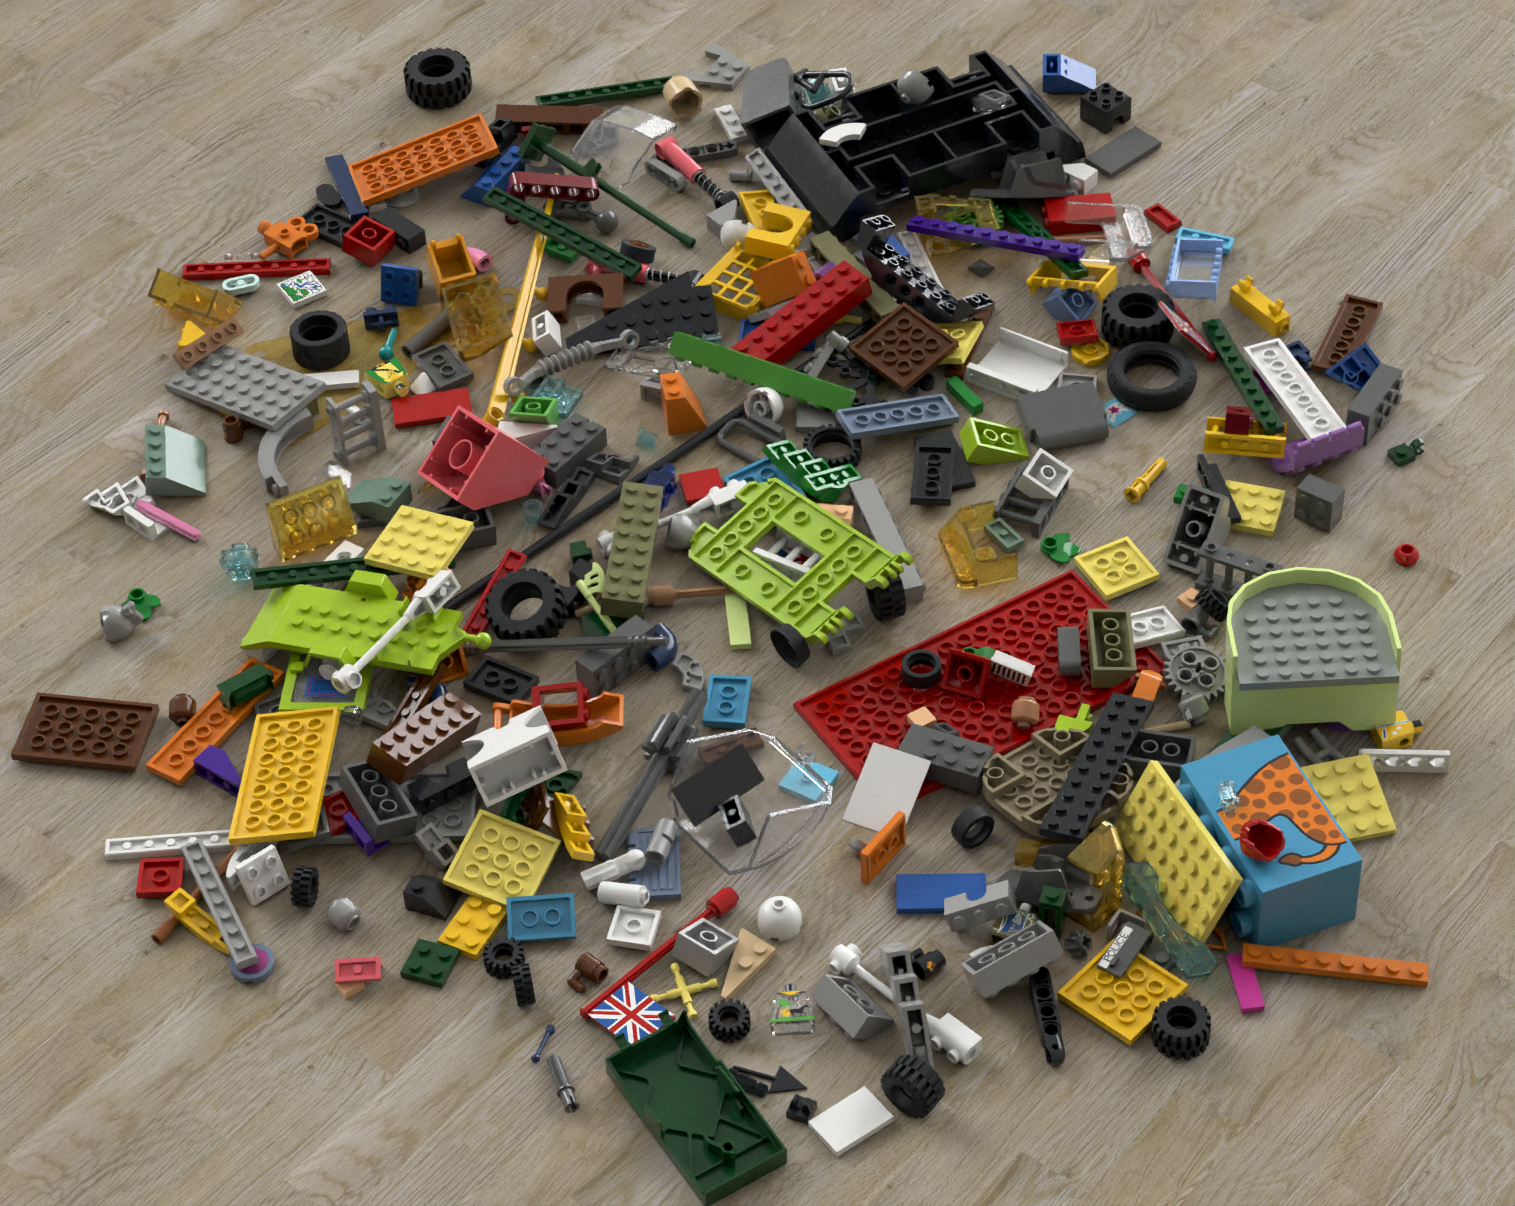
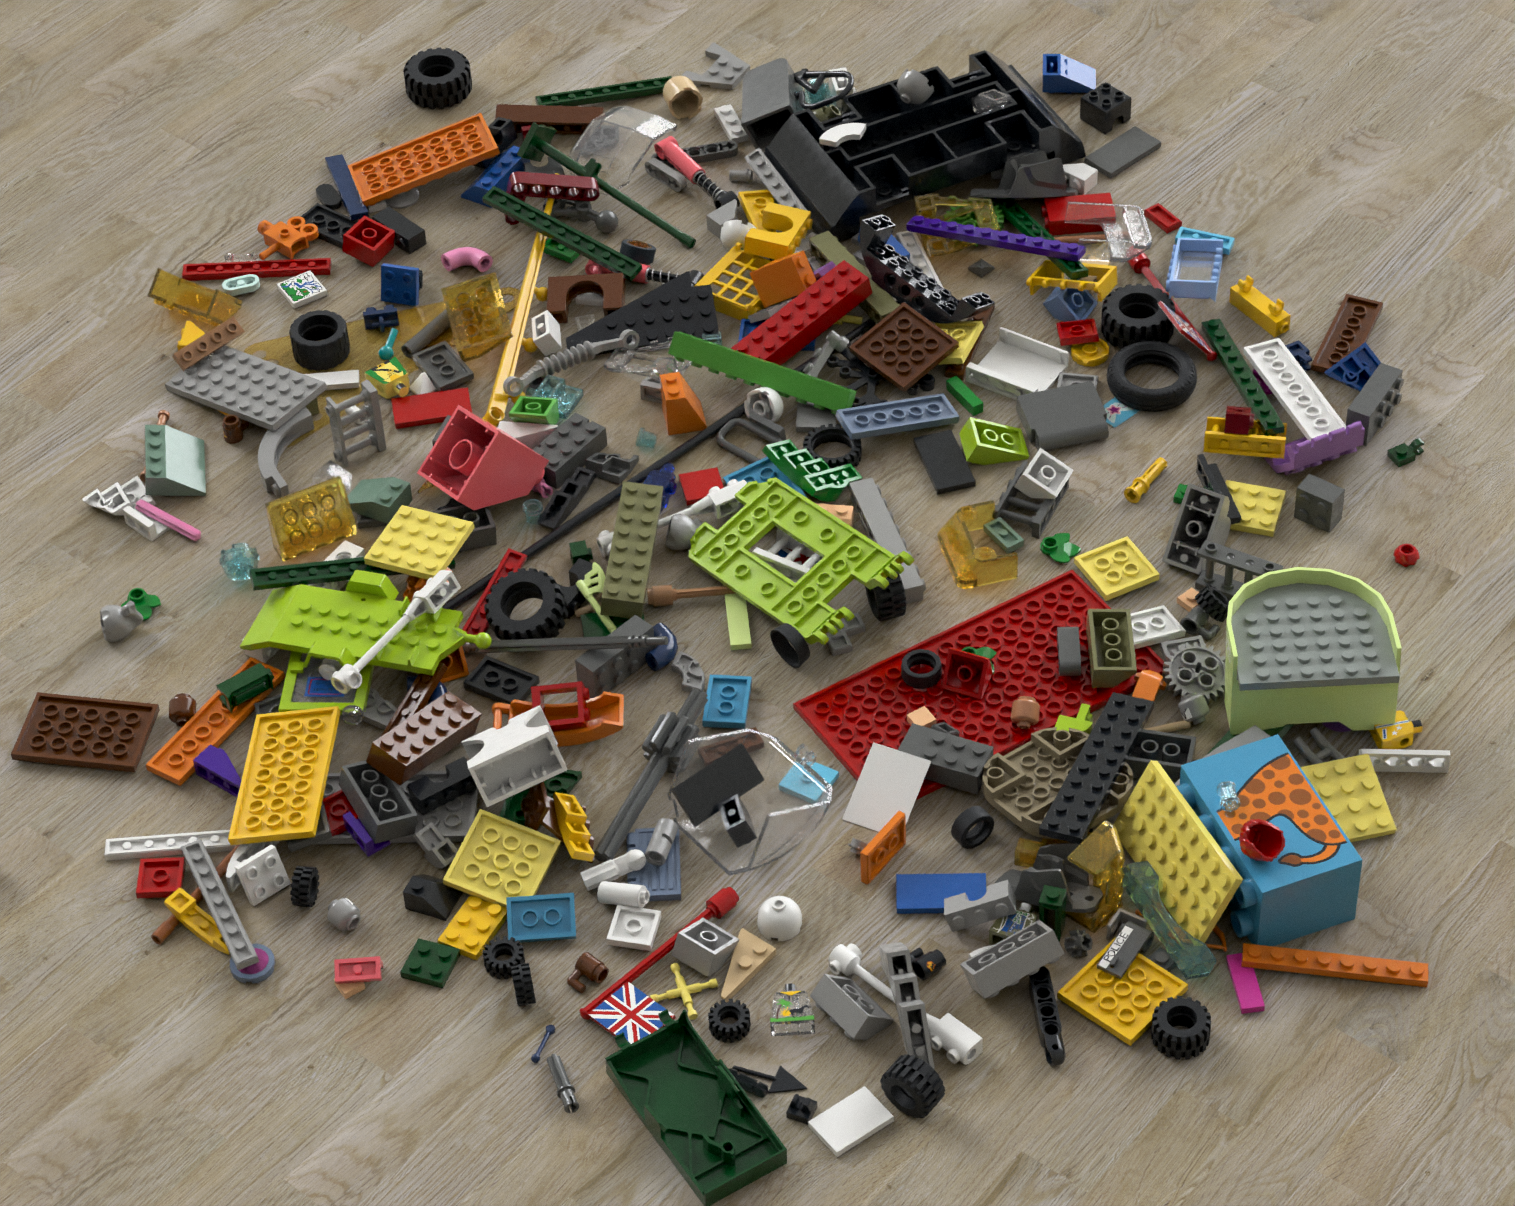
(449, 263): light orange container -> none
(932, 475): black tile -> none
(1012, 668): white panel -> none

